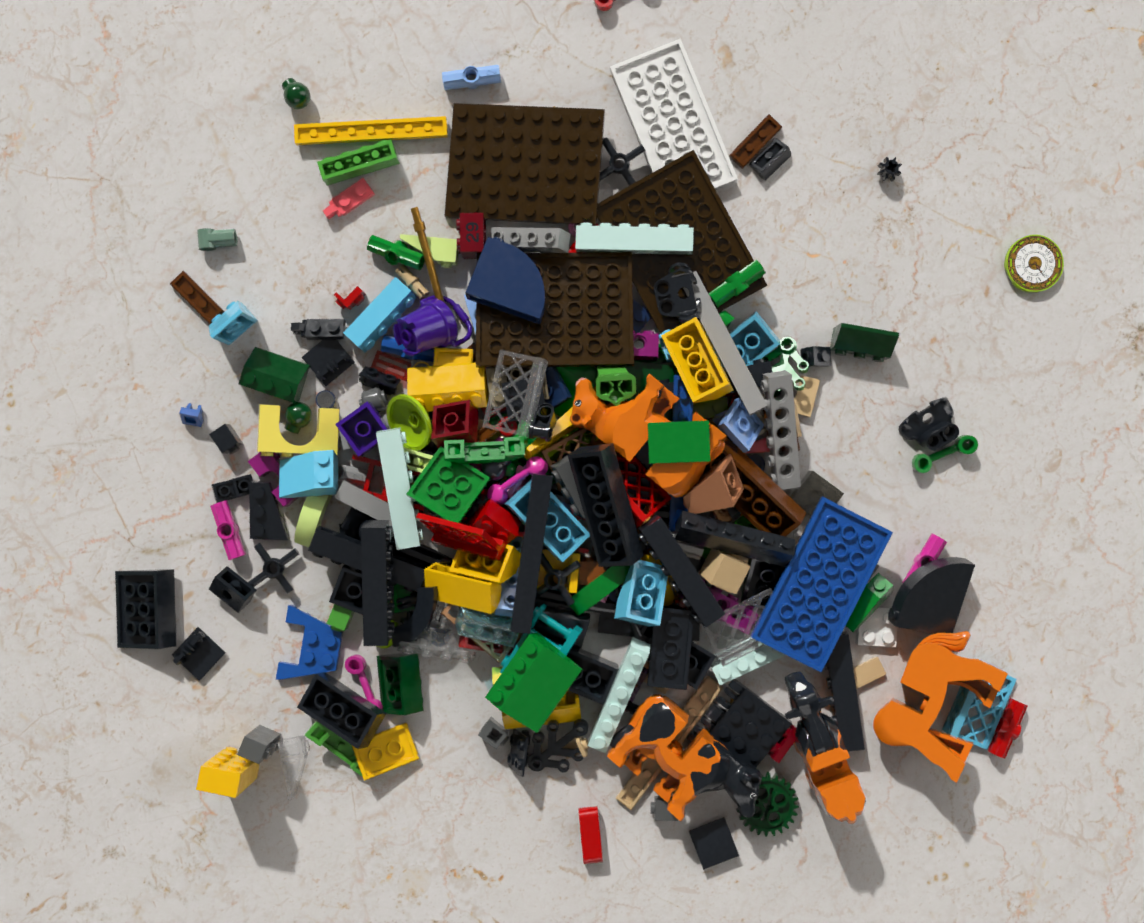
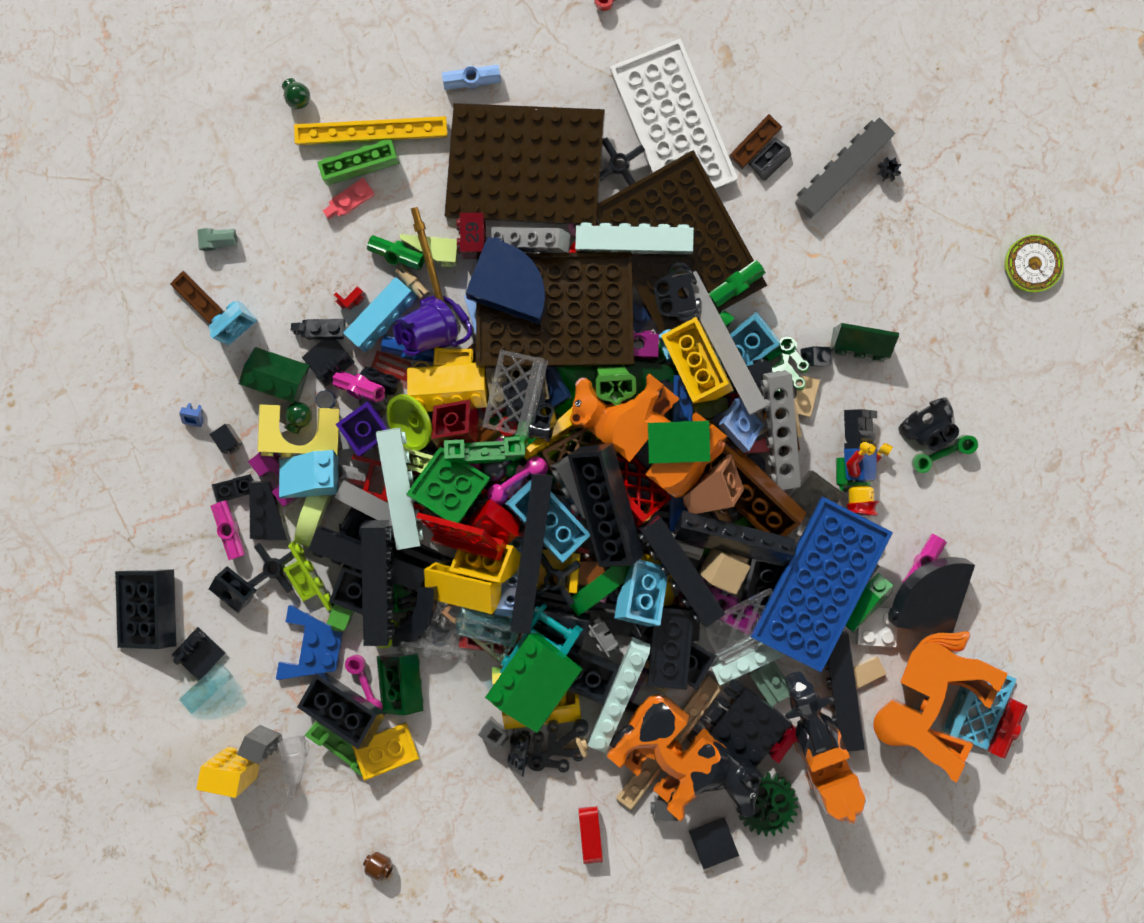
(206, 687): none -> clear light blue slope
(304, 578): none -> lime bracket
(358, 386): none -> dark pink piece
(378, 866): none -> reddish brown head
(605, 643): none -> light grey hinge
(770, 683): none -> sand green plate
(845, 167): none -> dark grey brick
(859, 461): none -> piece

